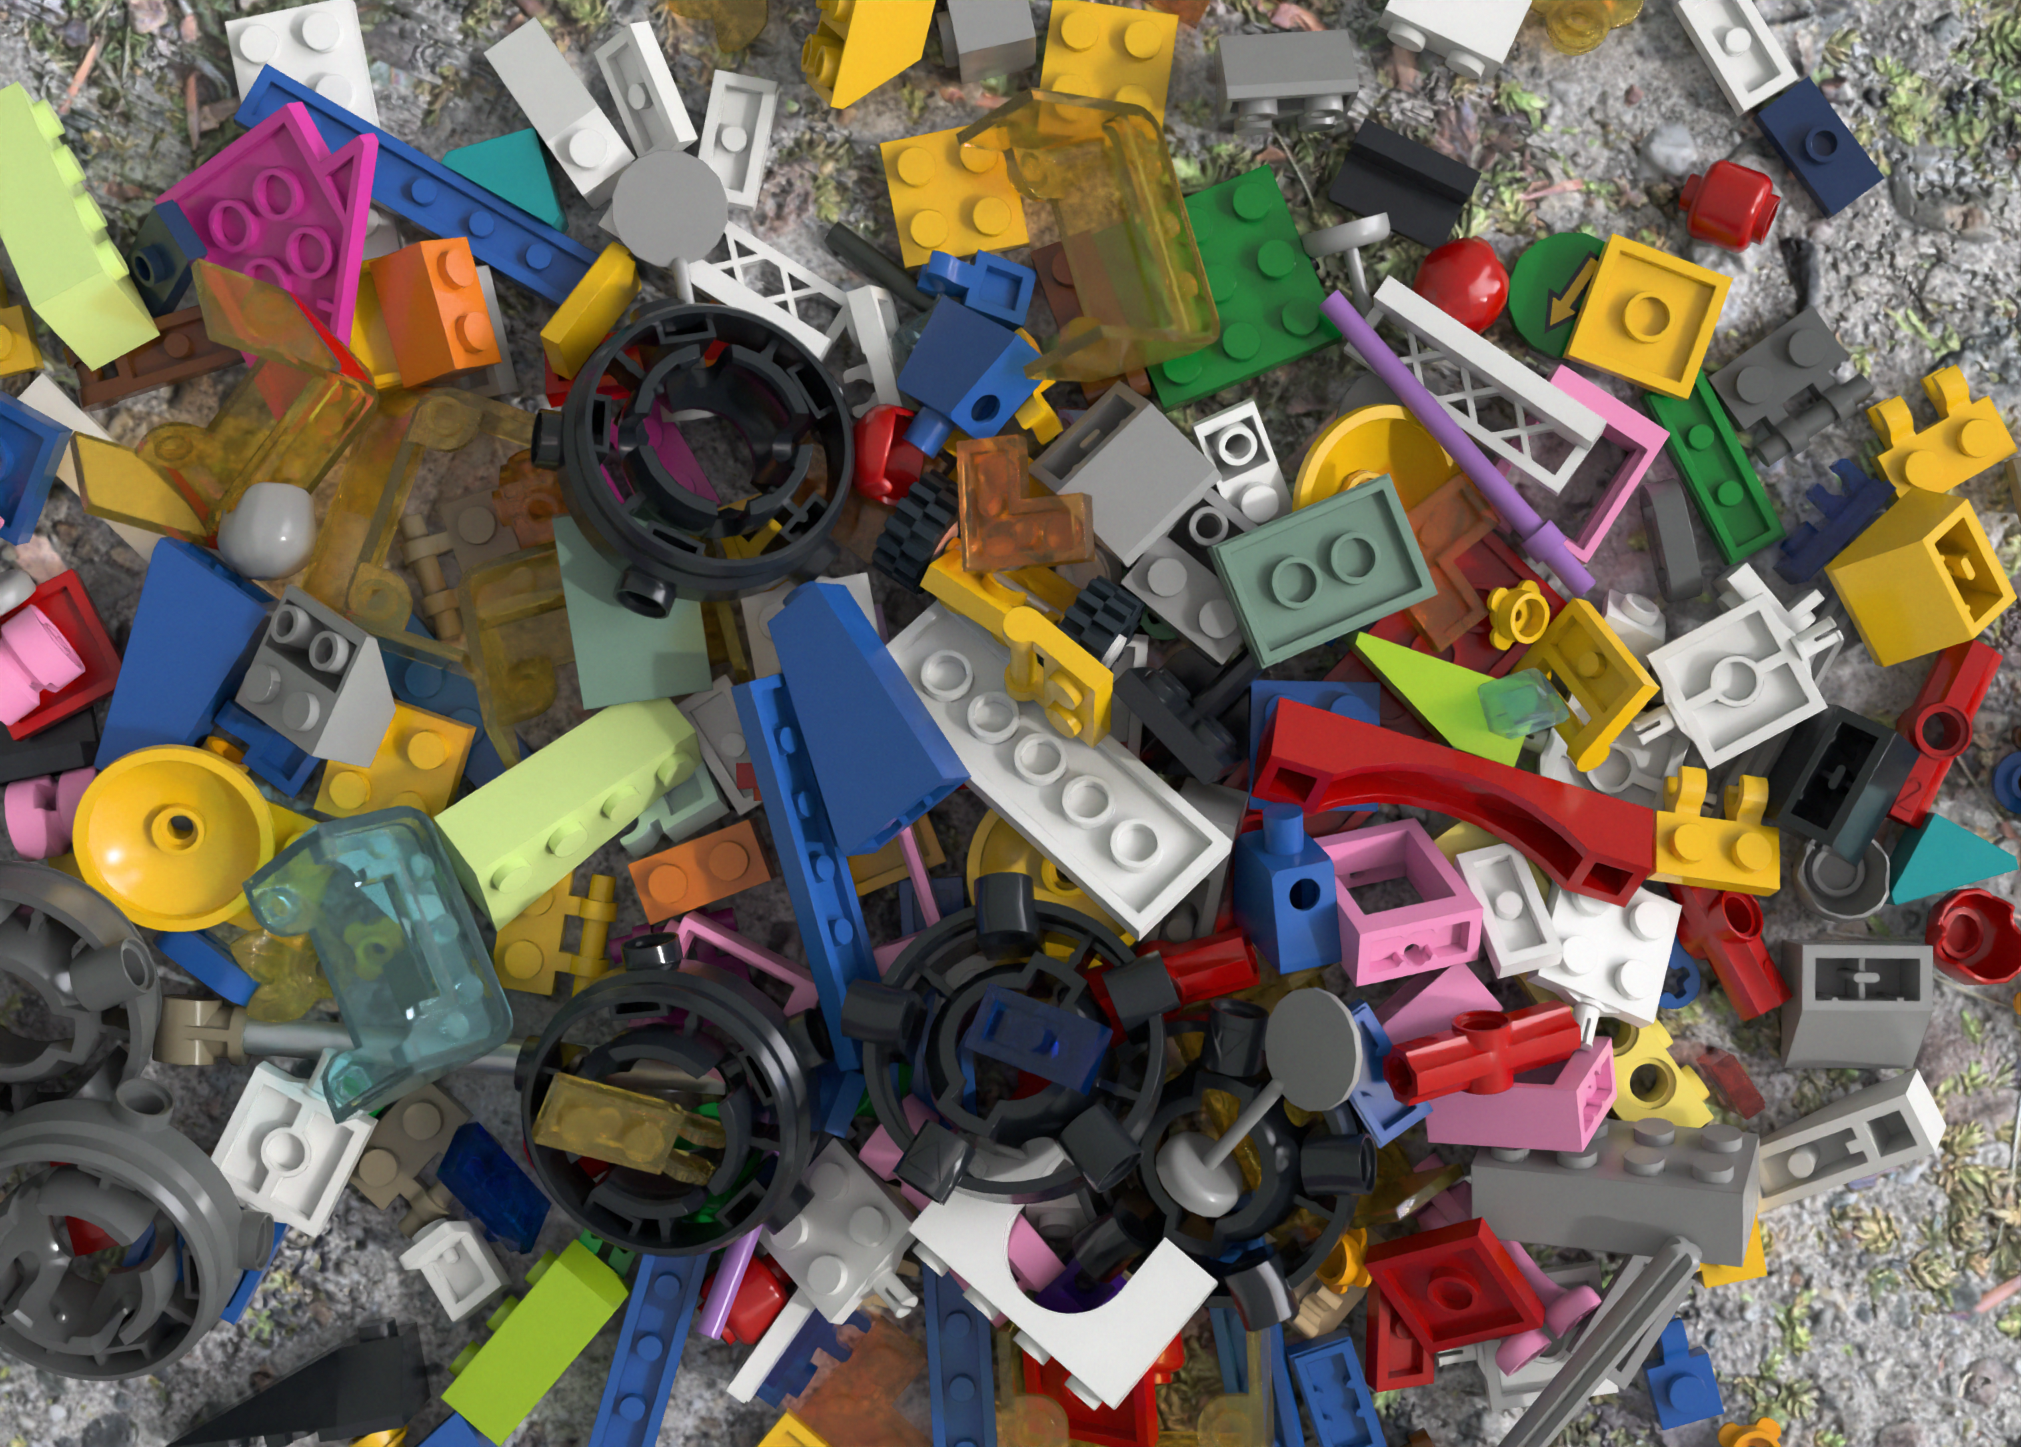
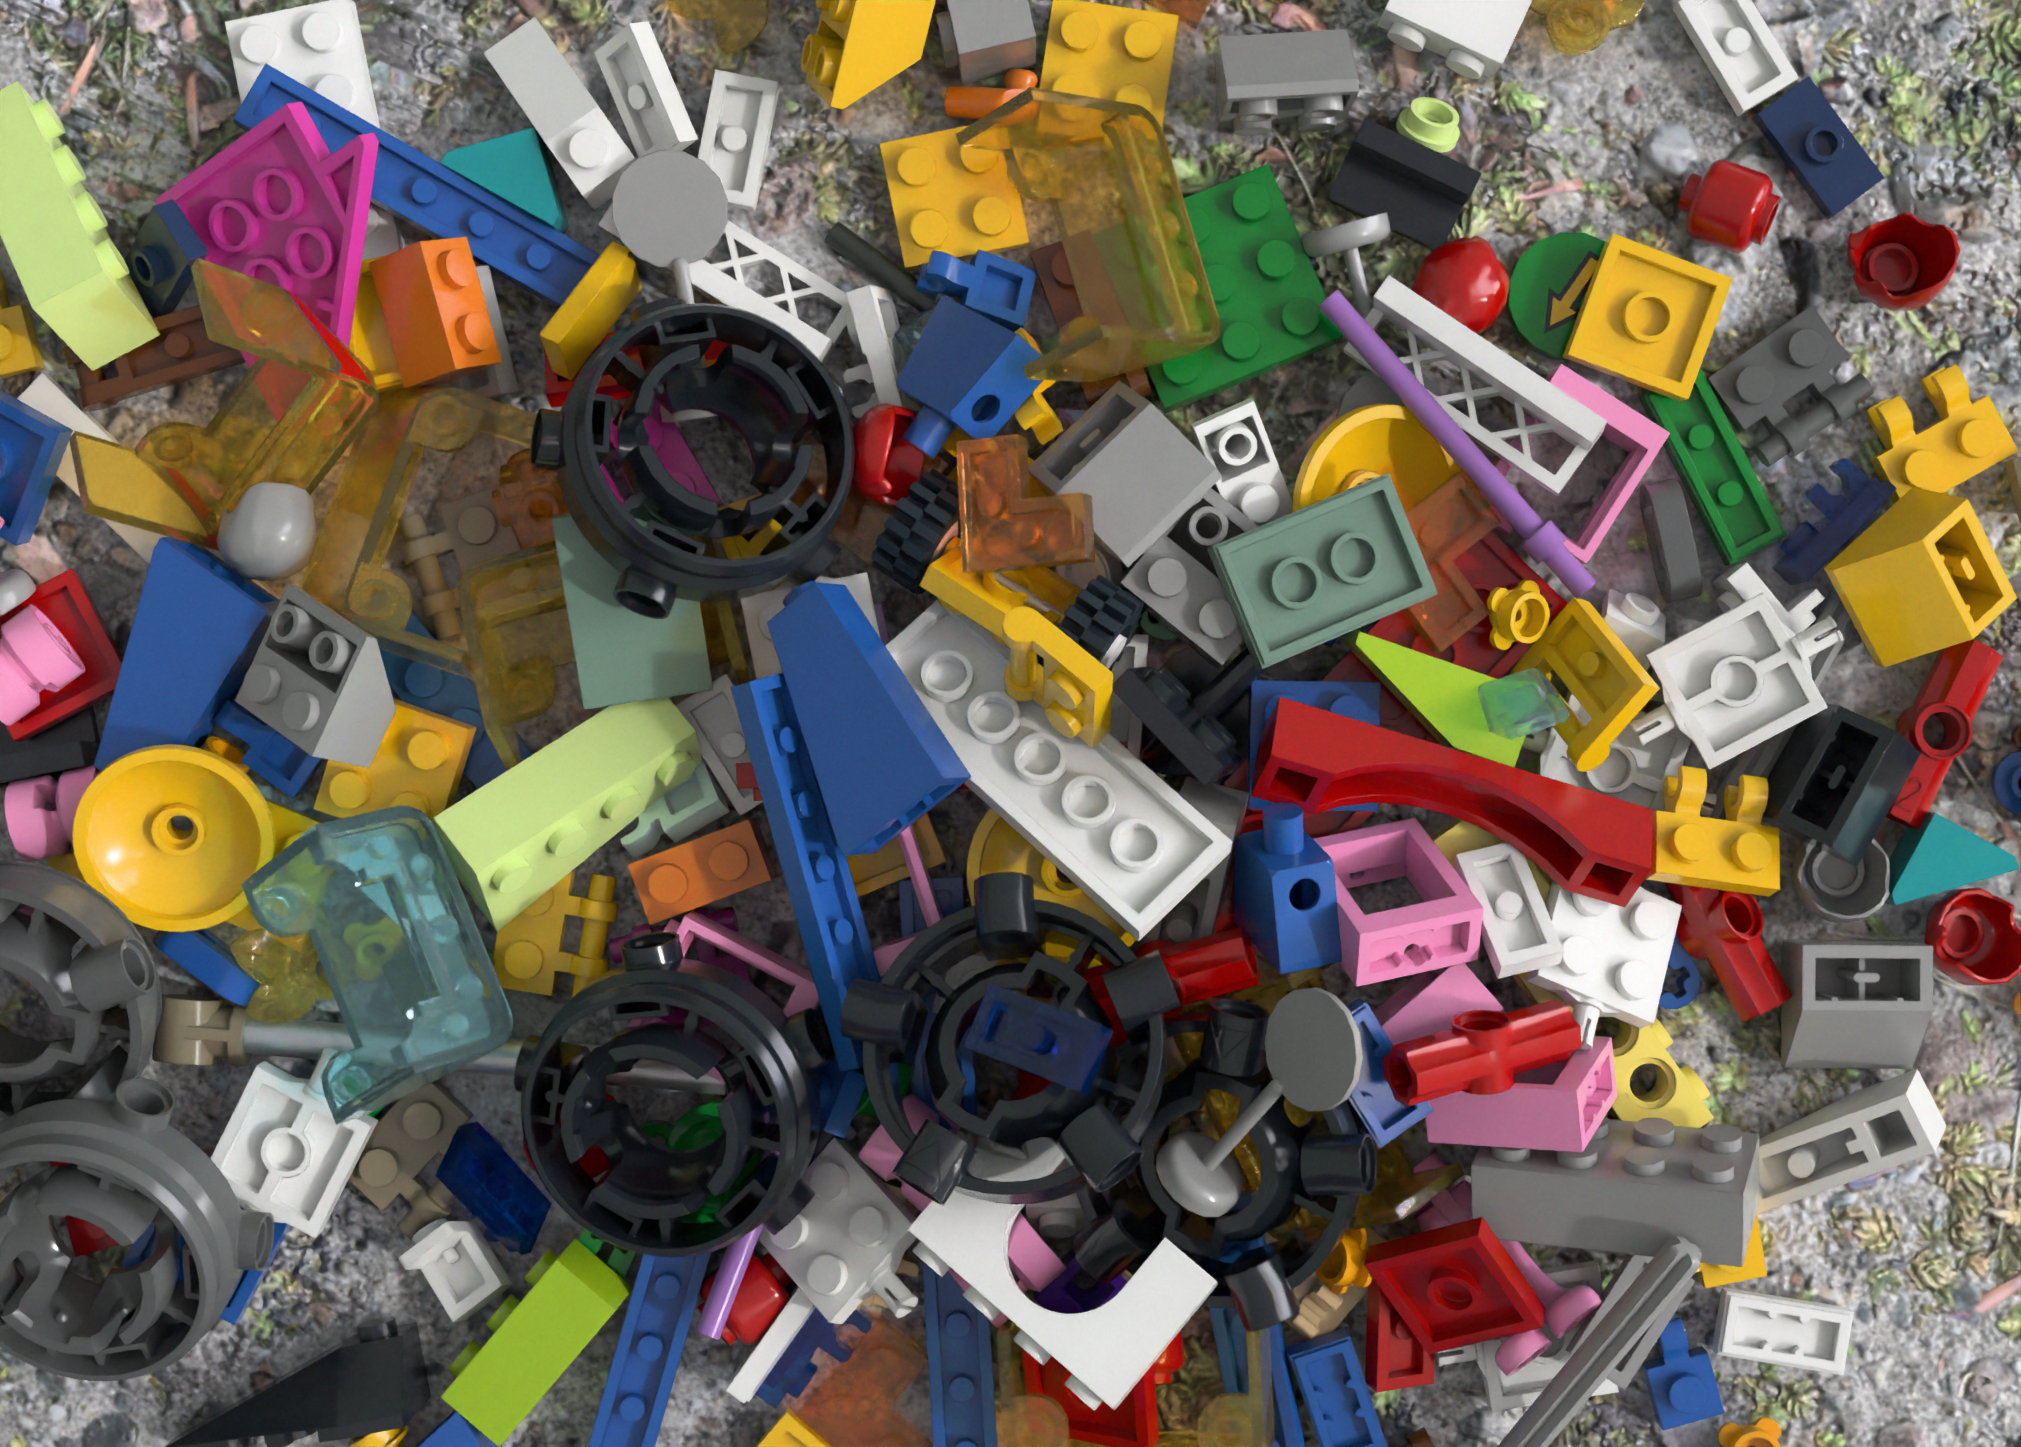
(625, 1128): clear yellow hinge -> none
(976, 102): none -> orange arm
(1430, 124): none -> yellowish green plate
(1731, 1083): clear red tile -> none
(1782, 1331): none -> white plate
(1902, 261): none -> red hair

